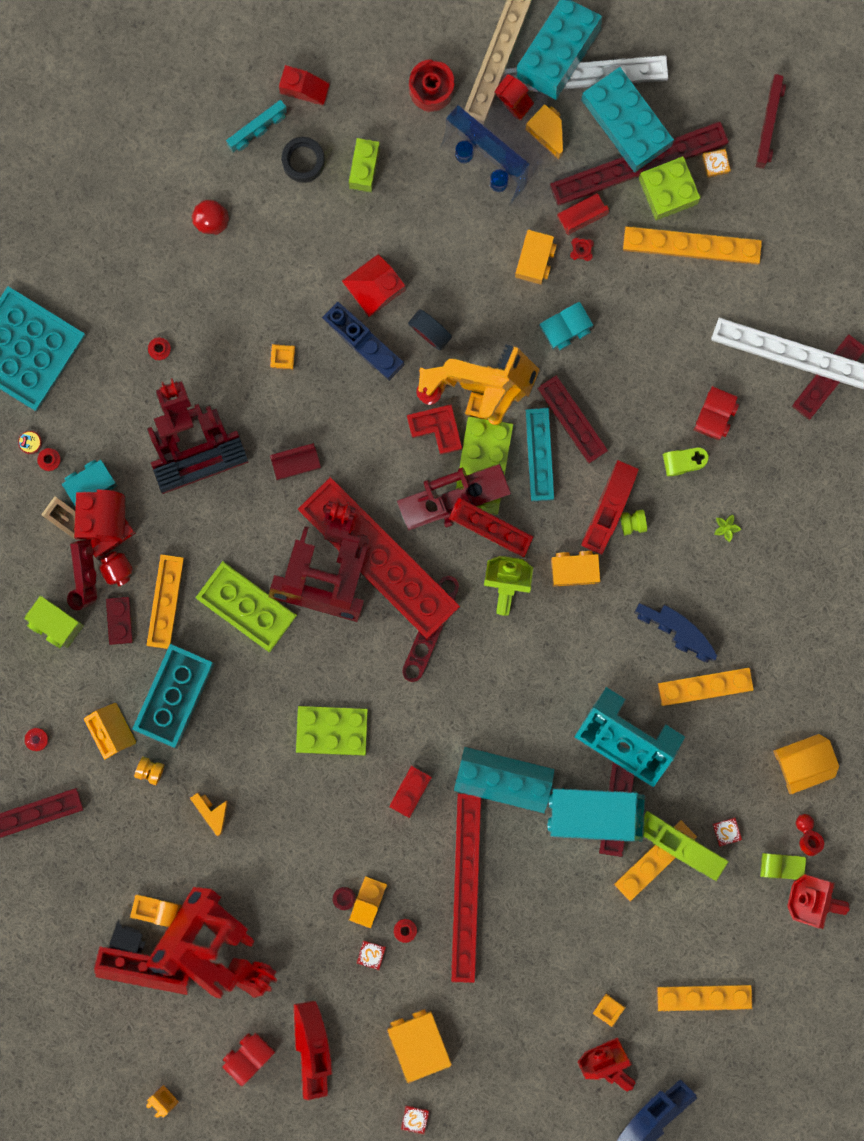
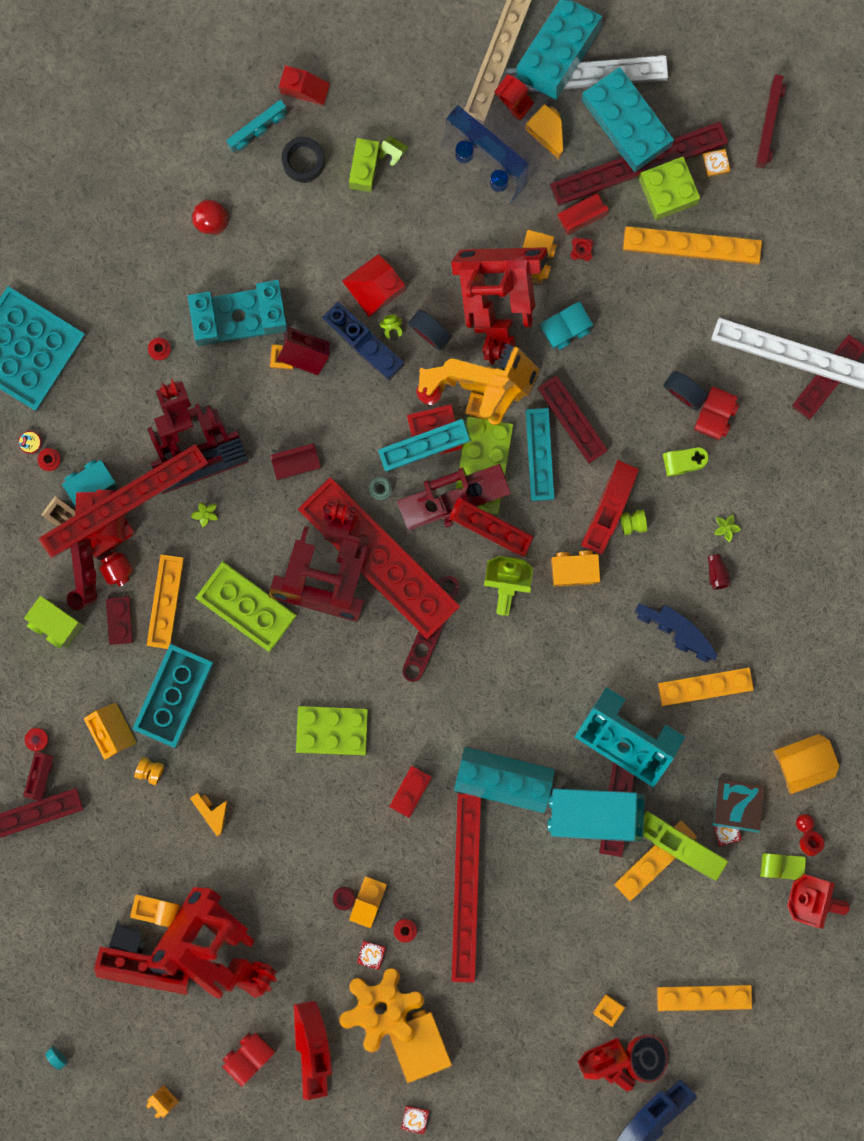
(37, 777): none -> dark red plate
(56, 1058): none -> teal tile
(123, 501): none -> red plate
(204, 513): none -> lime plant
(213, 315): none -> teal plate
(304, 351): none -> dark red panel
(380, 481): none -> sand green plate
(390, 1022): none -> light orange plate
(391, 322): none -> lime plate
(394, 148): none -> lime tile
(424, 445): none -> teal plate
(437, 74): red brick -> none
(518, 267): none -> red container
(647, 1058): none -> black tile
(685, 390): none -> black wheel
(718, 573): none -> dark red cone
(738, 806): none -> reddish brown tile

